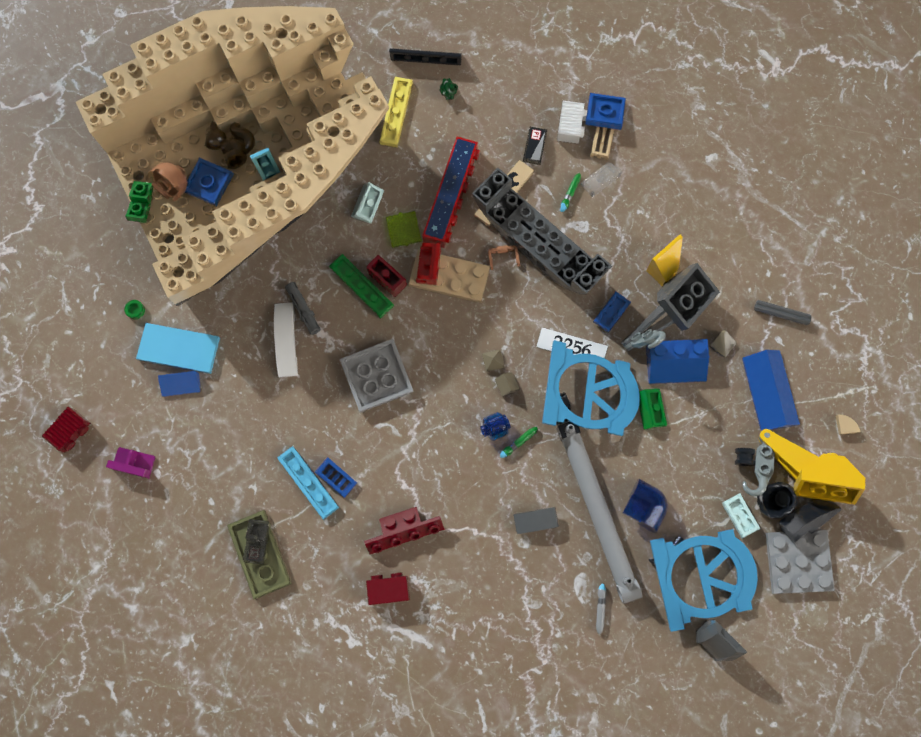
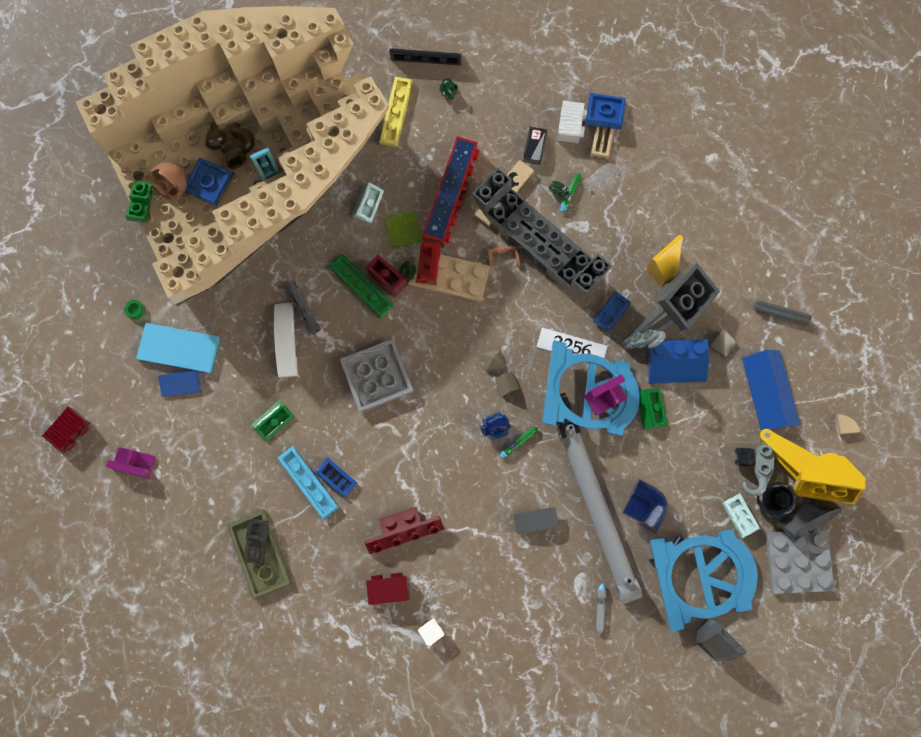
(272, 420): none -> green slope
(407, 270): none -> clear green tile
(431, 632): none -> slope
(558, 188): none -> clear green tile
(606, 395): none -> magenta panel

